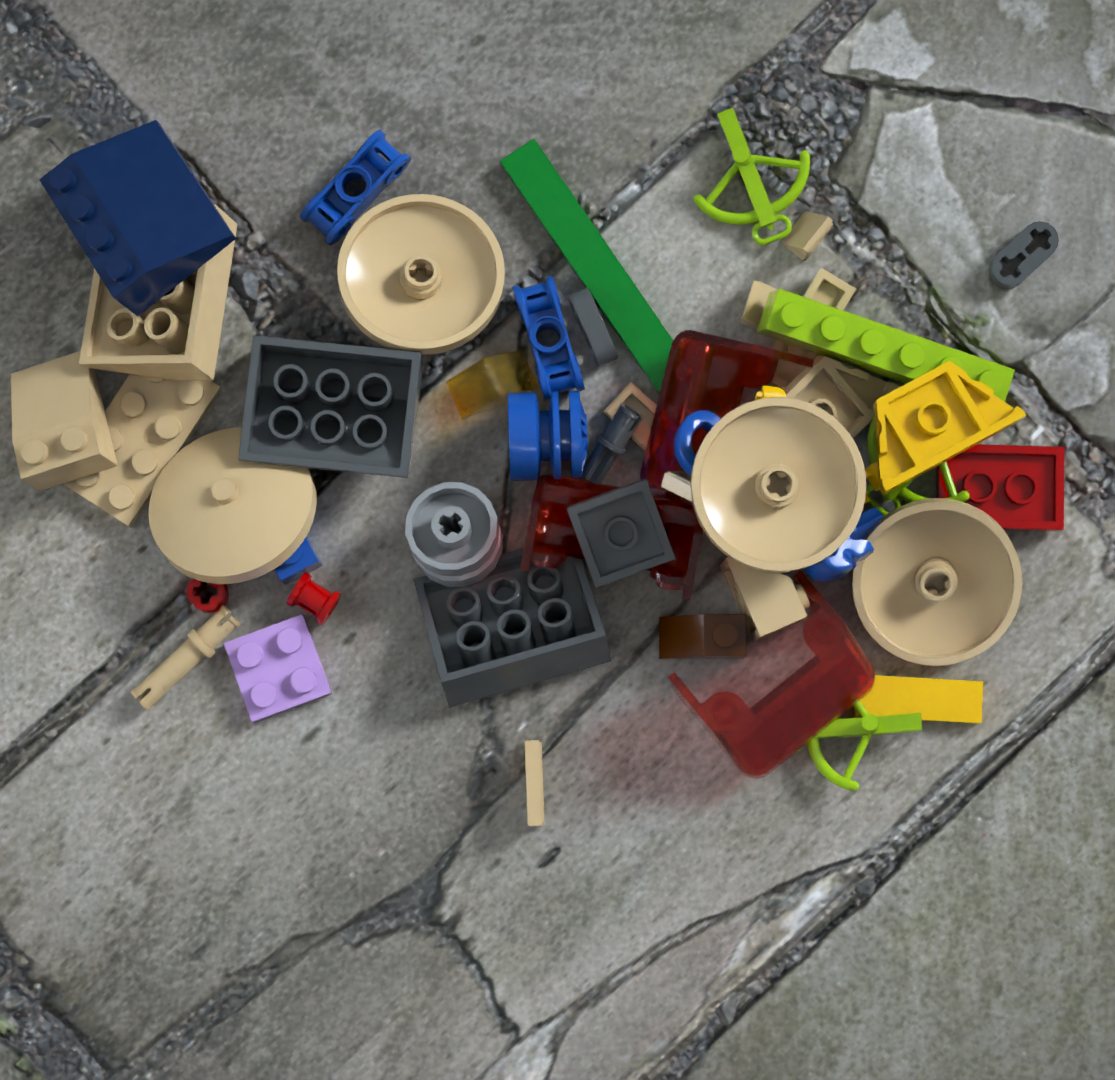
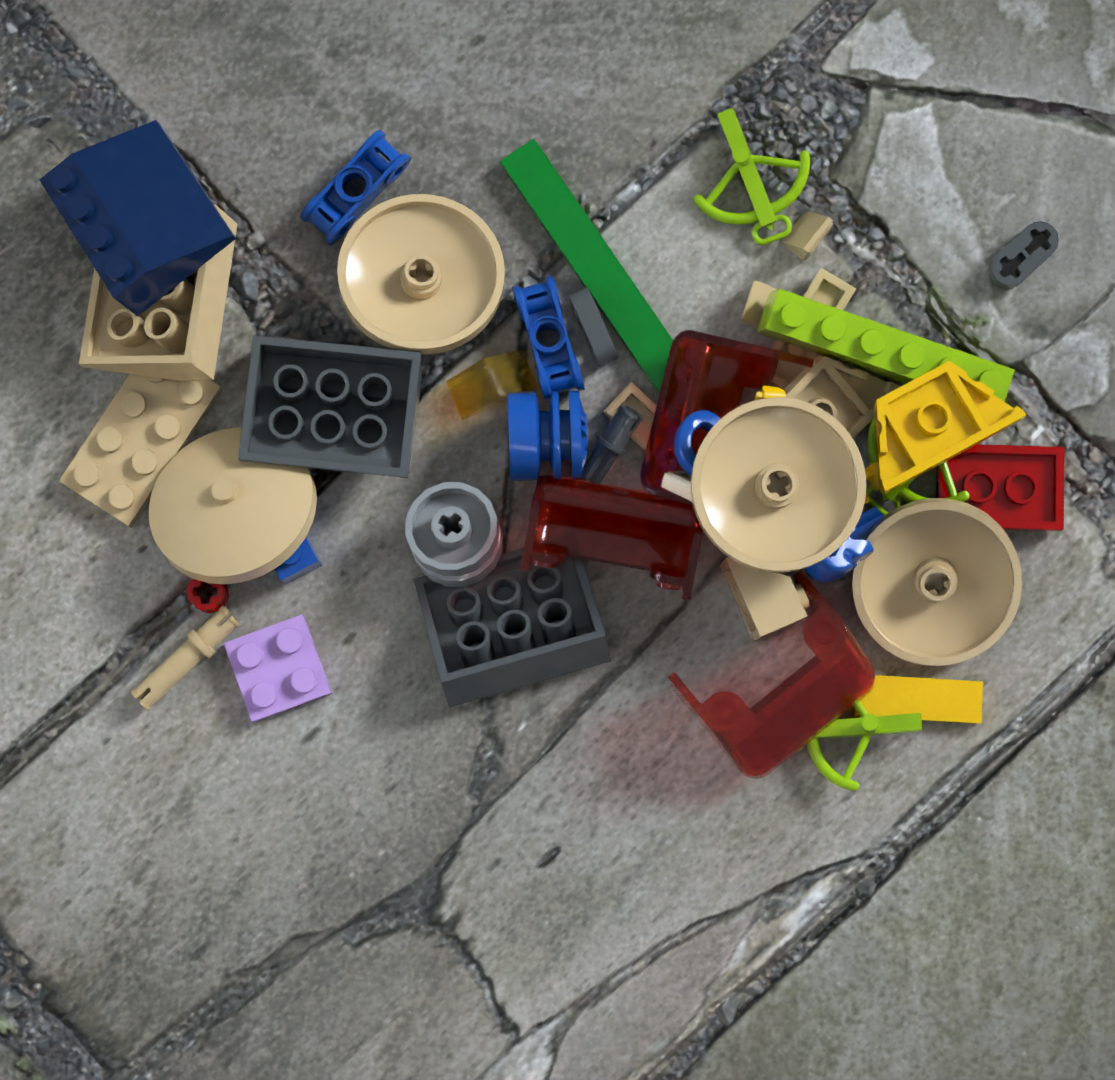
(59, 423): tan slope -> none
(313, 598): red bush -> none
(534, 783): tan tile -> none
(621, 532): dark grey plate -> none
(703, 636): reddish brown slope -> none

